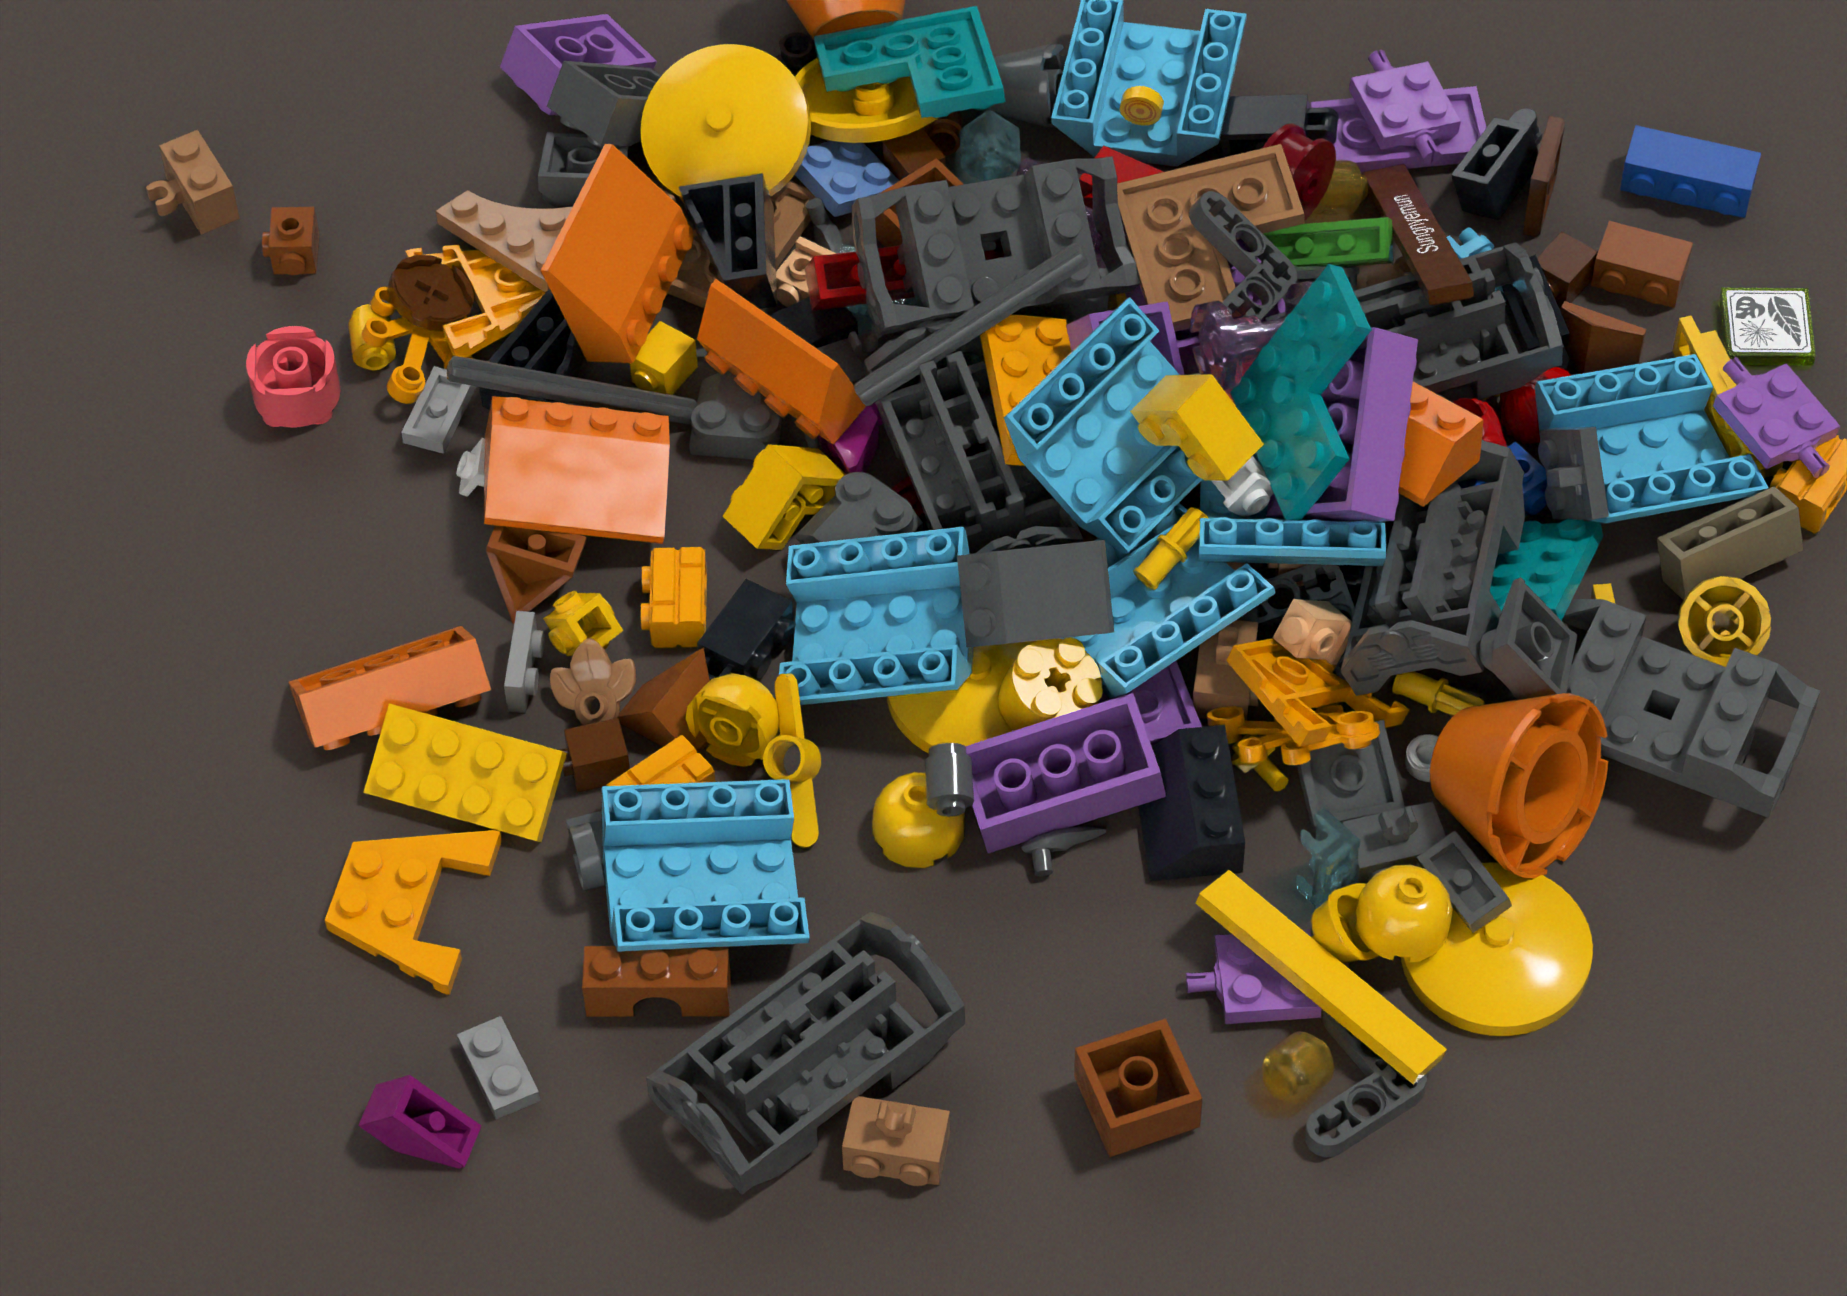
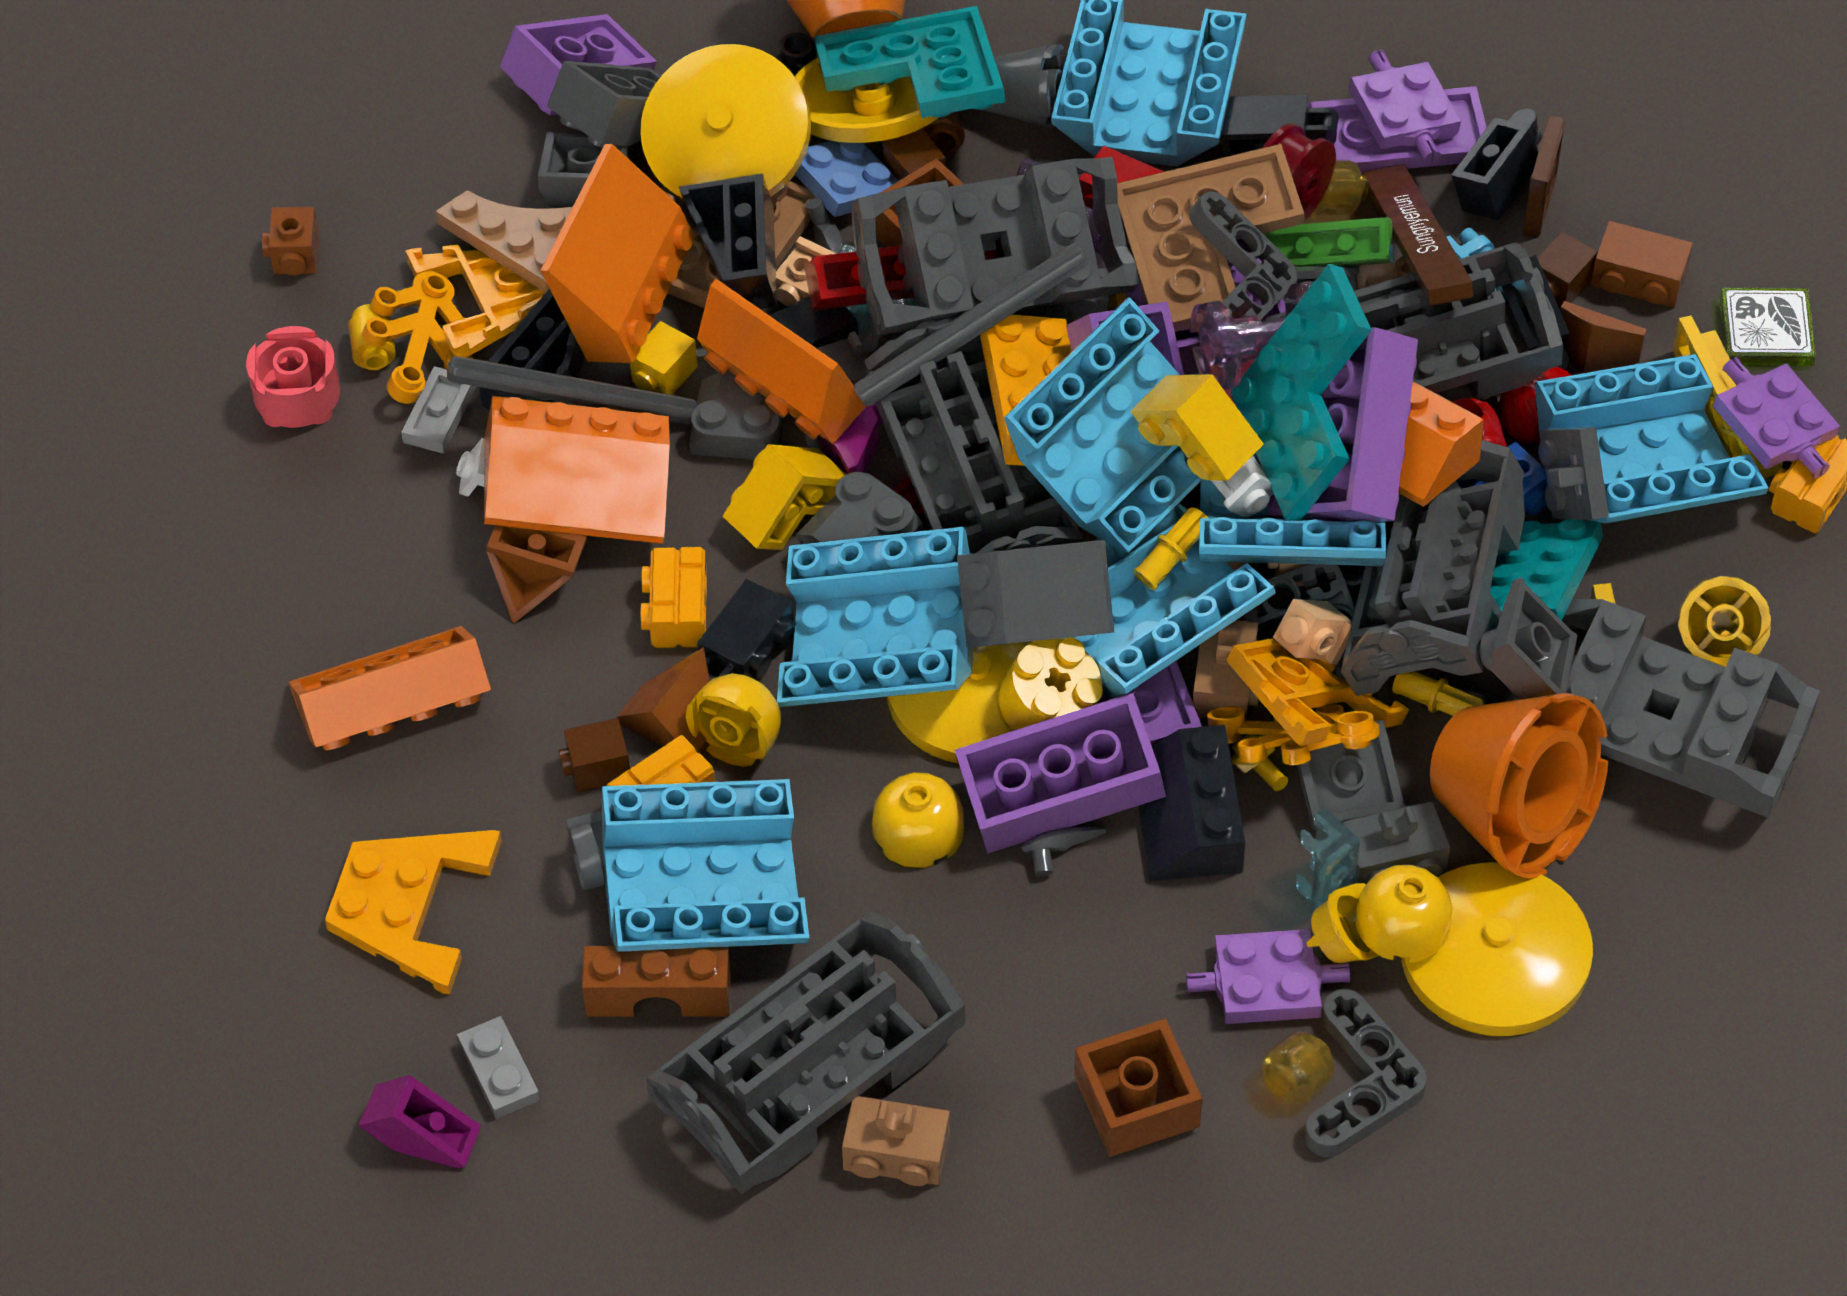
(195, 182): medium nougat brick -> none
(430, 292): reddish brown tile -> none
(465, 772): yellow plate -> none
(521, 675): light grey plate -> none
(579, 618): yellow brick -> none
(592, 678): medium nougat plate -> none
(805, 824): yellow piece -> none
(949, 779): dark grey brick -> none
(990, 147): clear light blue brick -> none
(1141, 105): yellow tile -> none
(1321, 977): yellow tile -> none
(1419, 756): white tile -> none
(1469, 884): dark grey plate -> none
(1690, 171): blue brick -> none
(1731, 541): dark tan brick -> none

